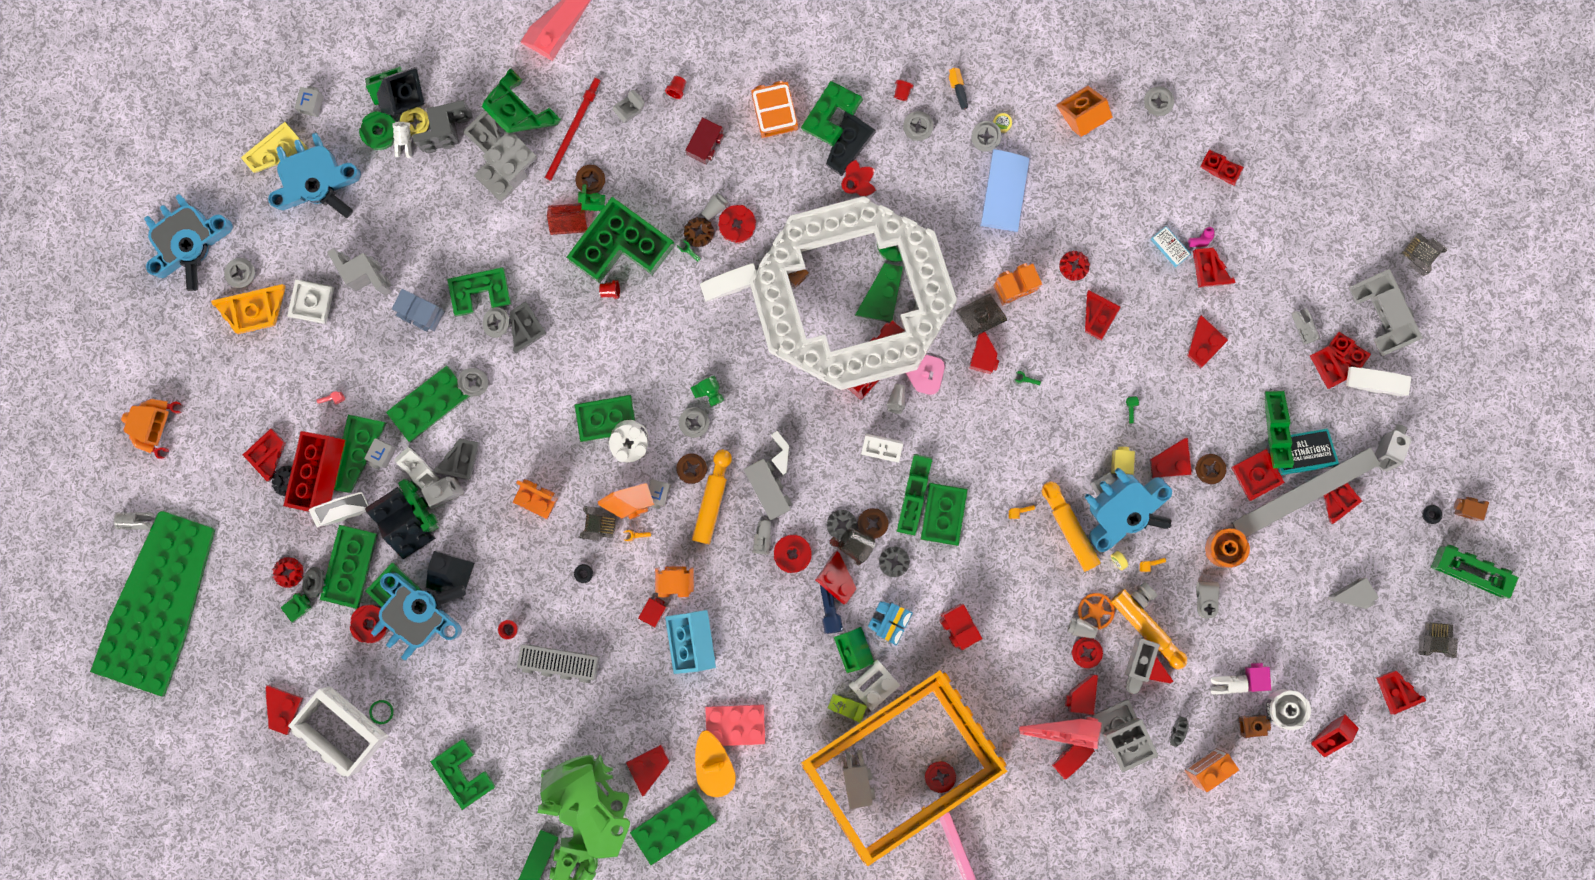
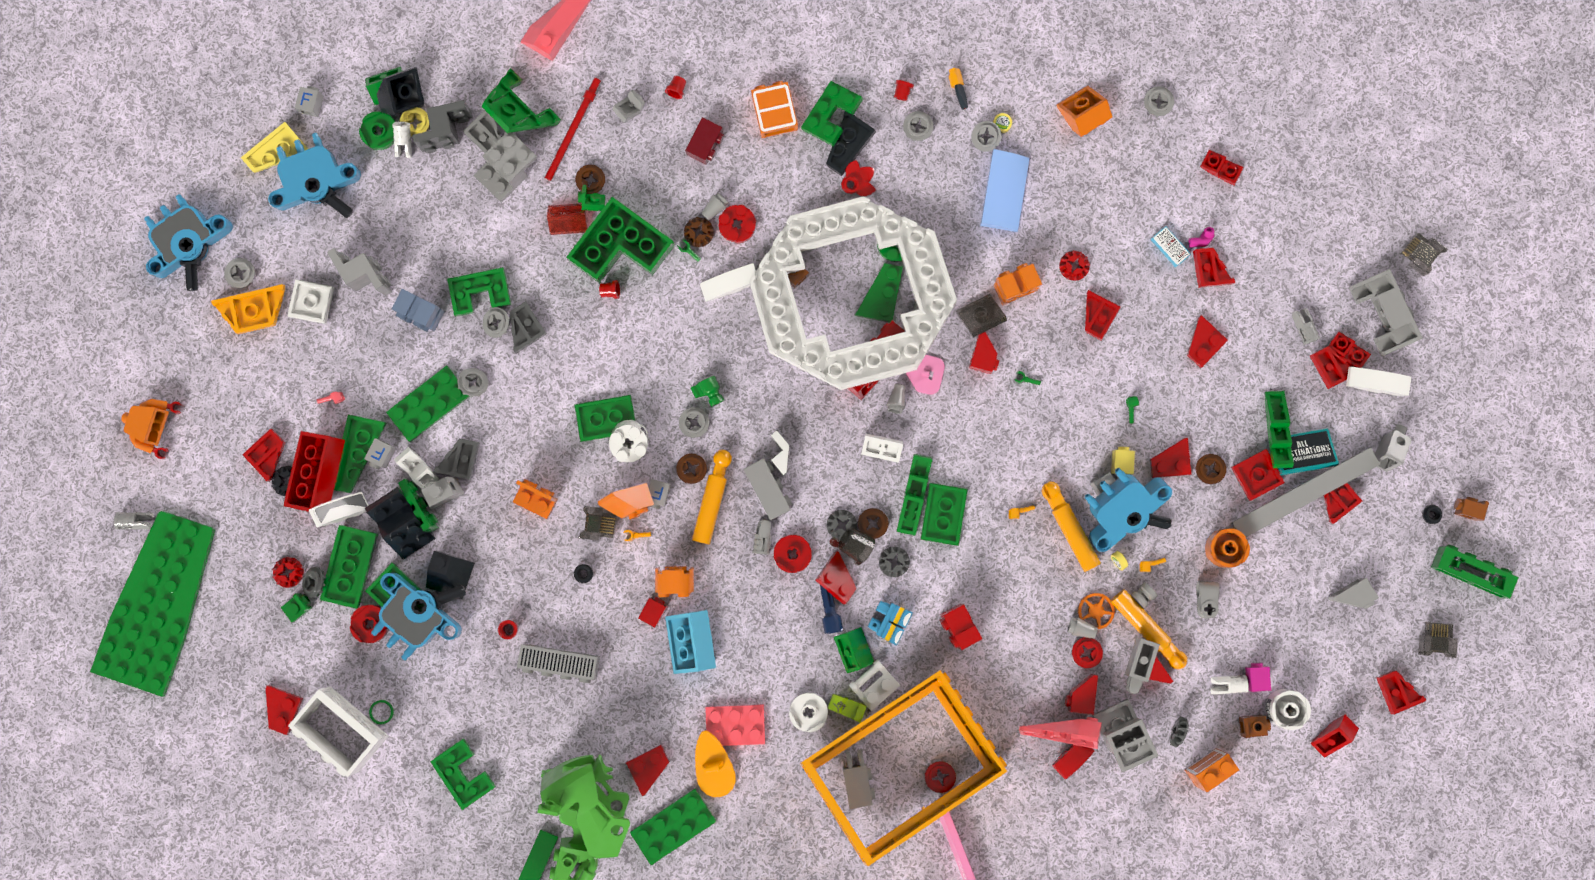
(818, 717): none -> white plate

